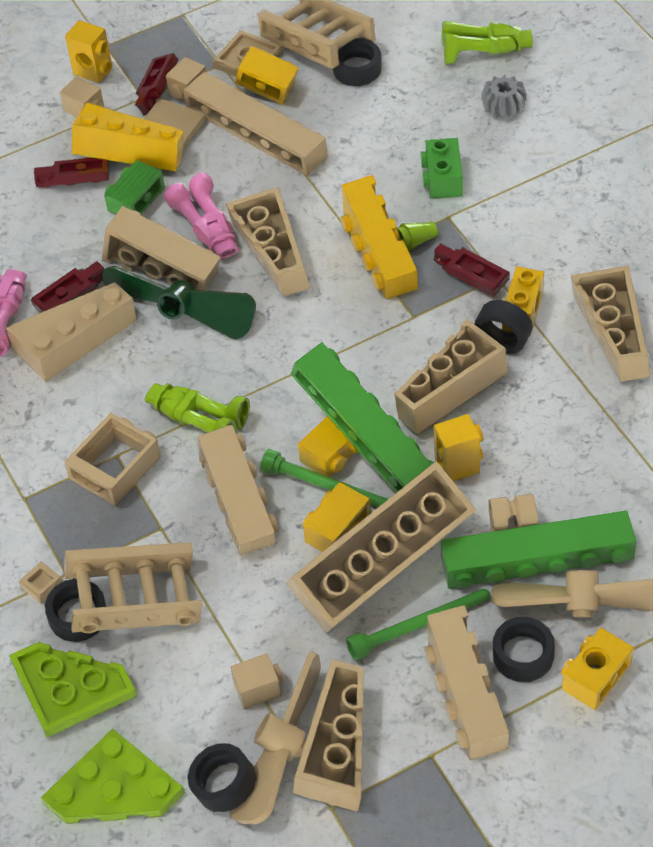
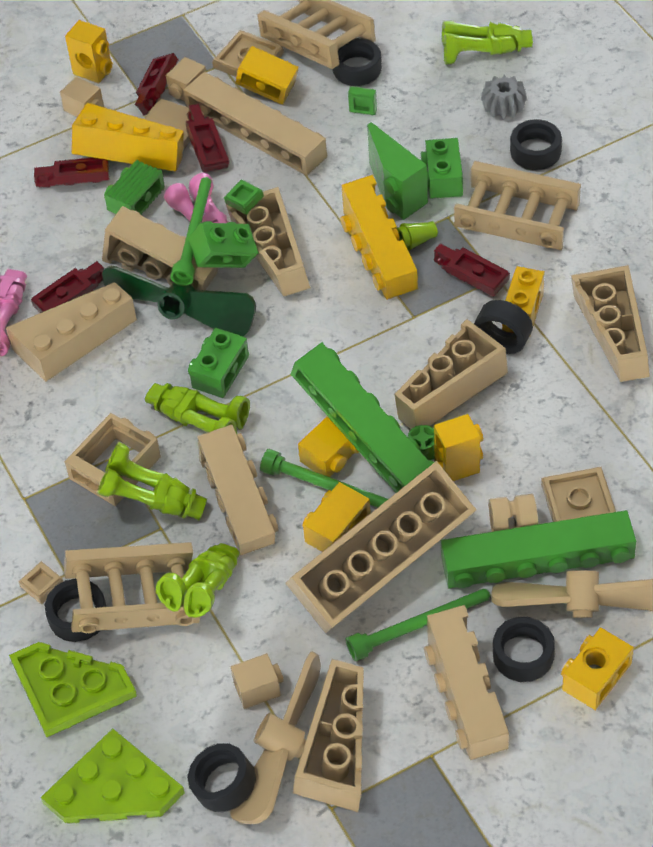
(168, 495): none -> lime piece
(183, 270): none -> bright green piece
(200, 581): none -> lime piece
(205, 140): none -> dark red hinge
(218, 362): none -> bright green brick
(223, 245): none -> bright green brick
(243, 196): none -> bright green tile
(362, 100): none -> bright green tile
(397, 173): none -> bright green slope
(425, 436): none -> bright green wheel
(522, 185): none -> tan fence
(535, 130): none -> black tyre
(577, 494): none -> tan tile

